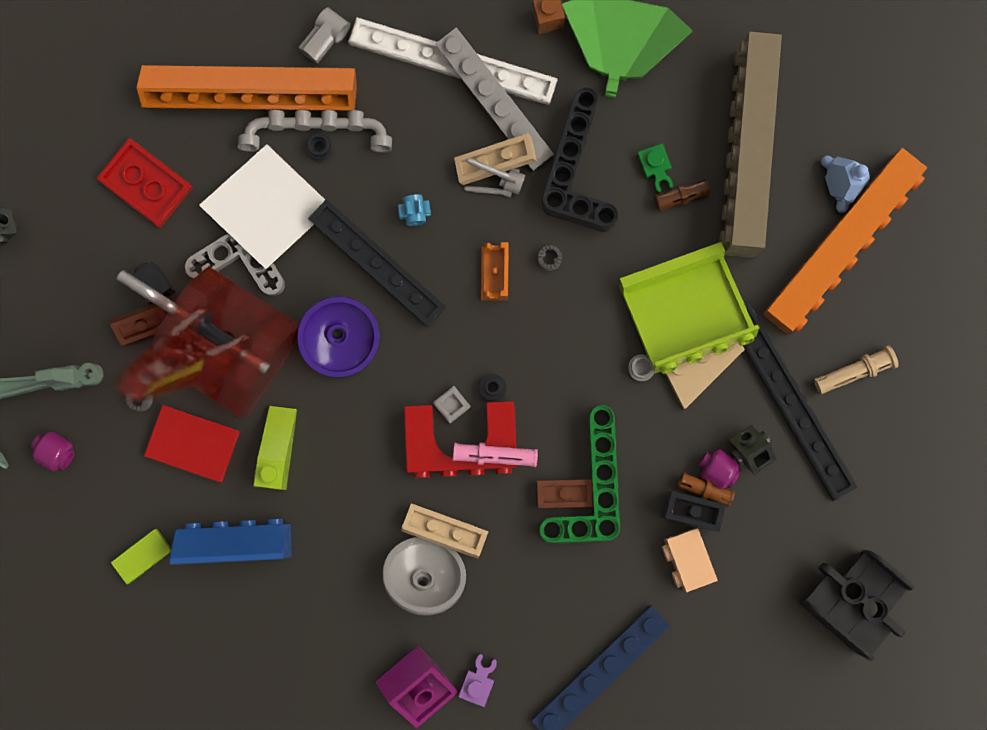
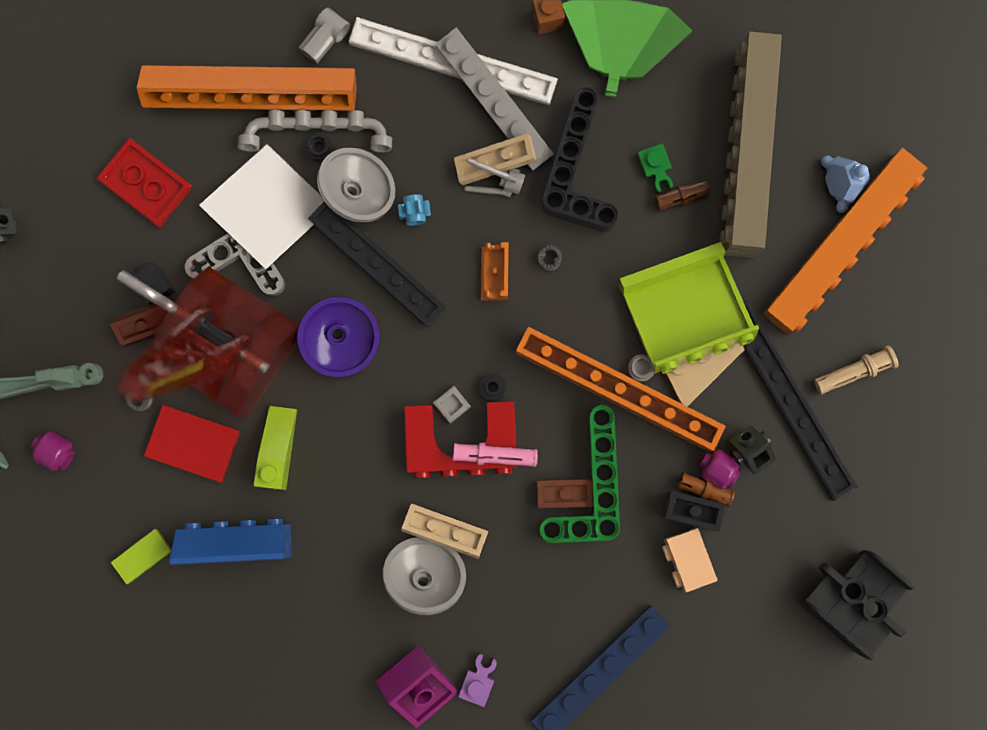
(361, 175): none -> light grey dish
(620, 390): none -> orange brick

